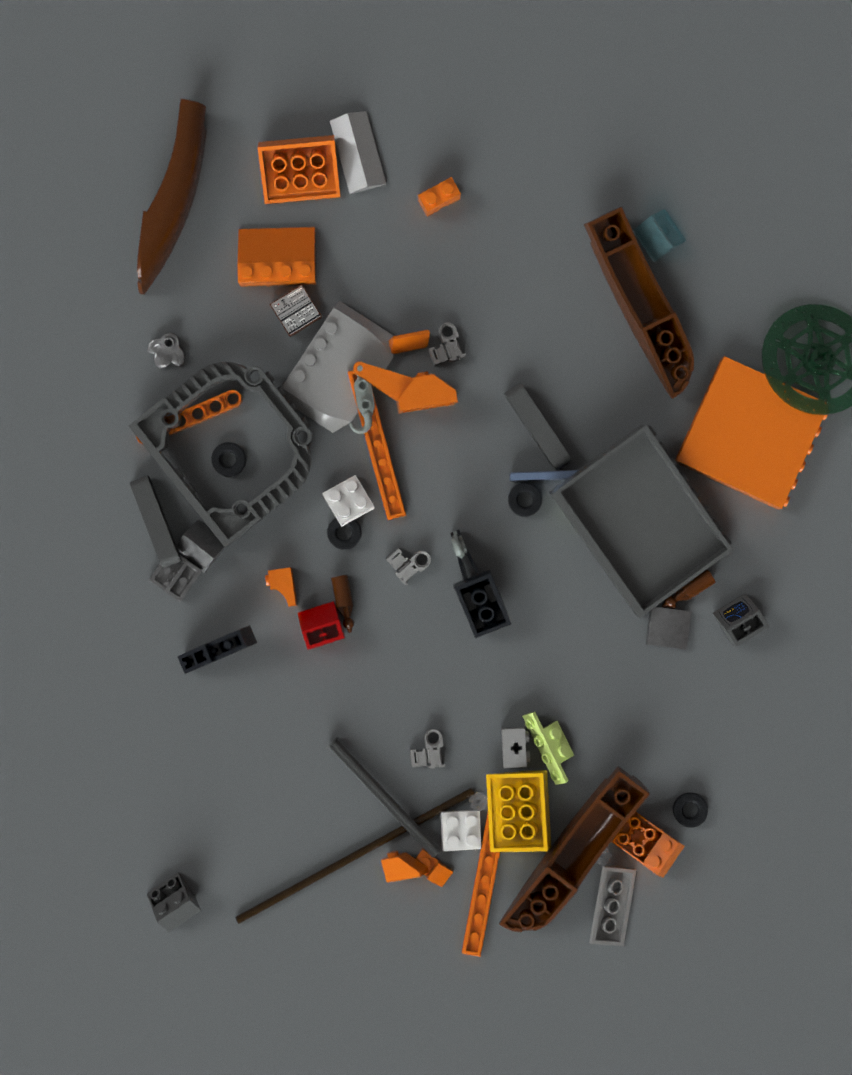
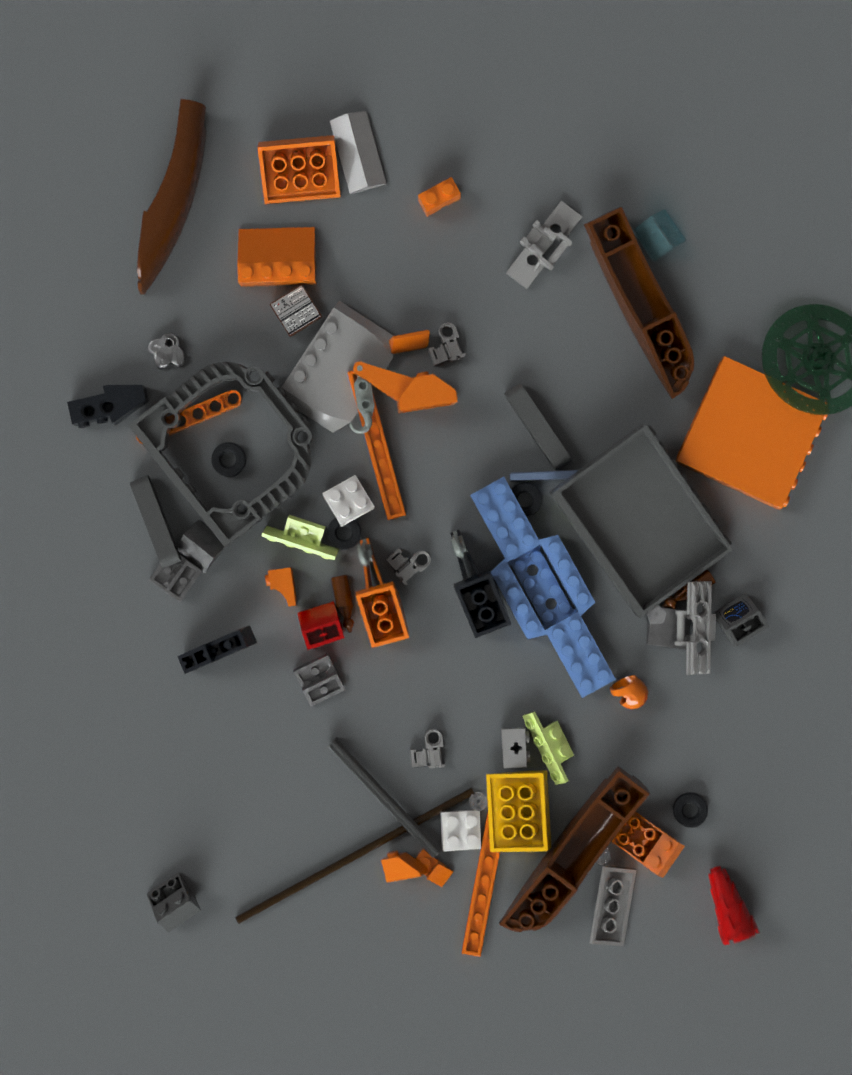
(124, 398): none -> black brick
(302, 535): none -> yellowish green bracket
(319, 679): none -> flat silver slope
(380, 604): none -> orange slope
(540, 240): none -> light grey piece
(562, 624): none -> medium blue piece
(633, 692): none -> orange helmet
(661, 614): none -> clear plate
(703, 627): none -> light grey piece
(732, 914): none -> red cone

